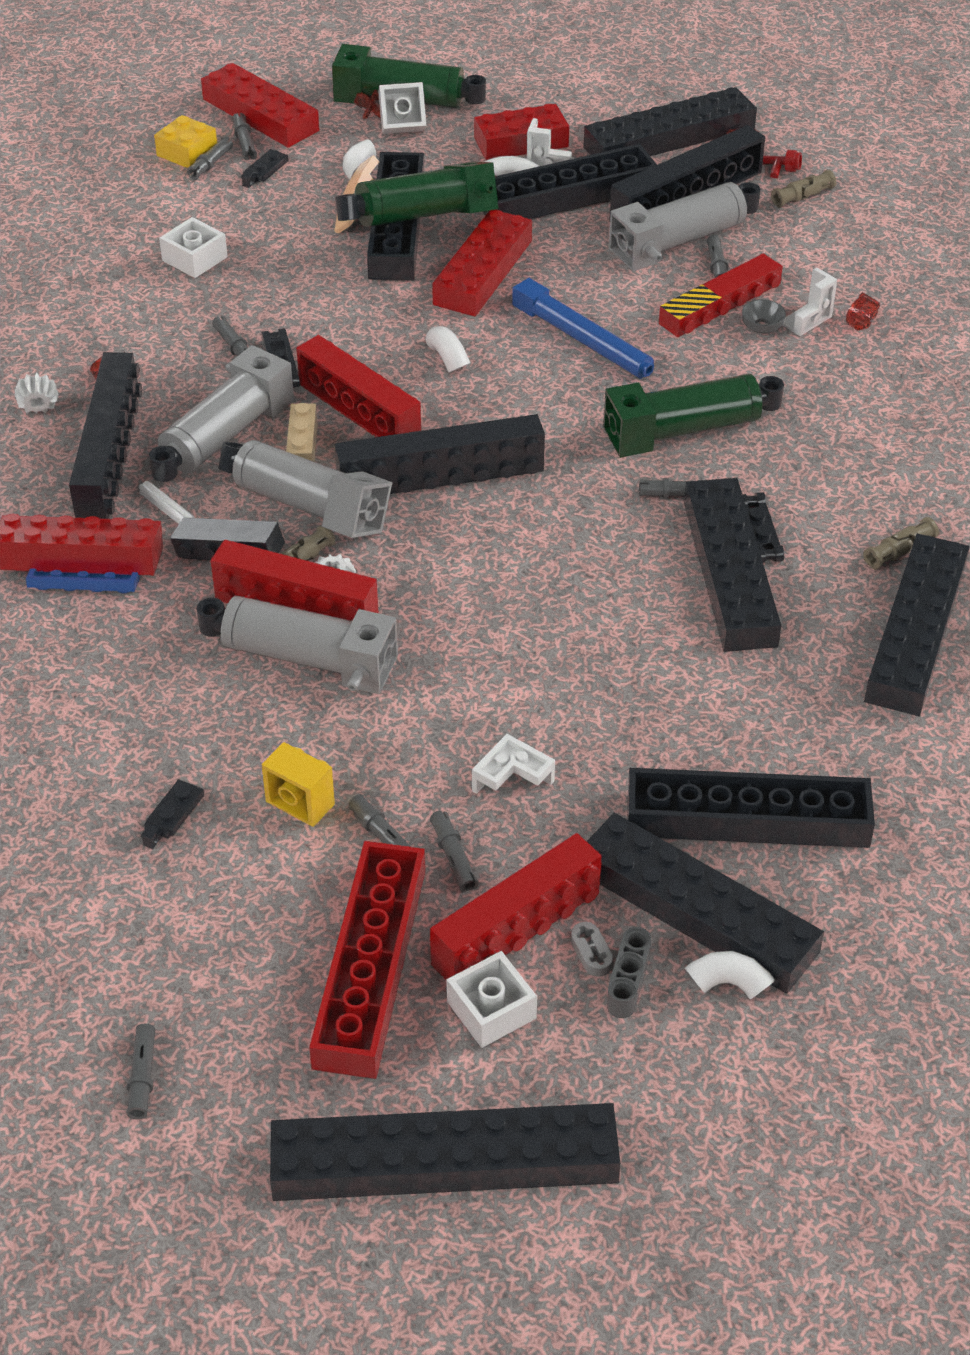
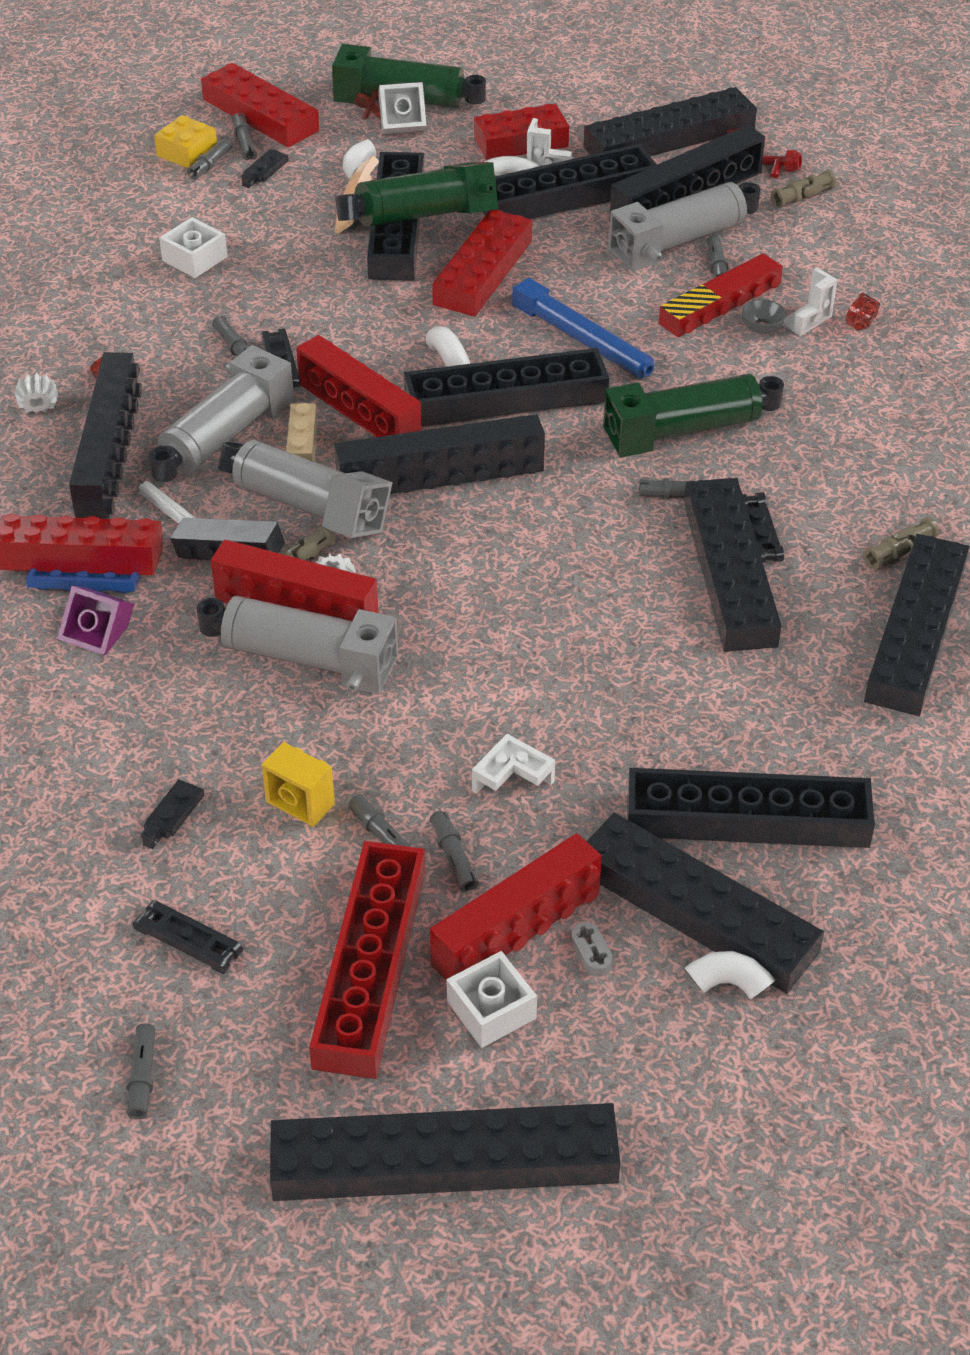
(94, 619): none -> magenta slope
(188, 936): none -> black plate
(508, 386): none -> black brick
(629, 972): dark grey beam -> none

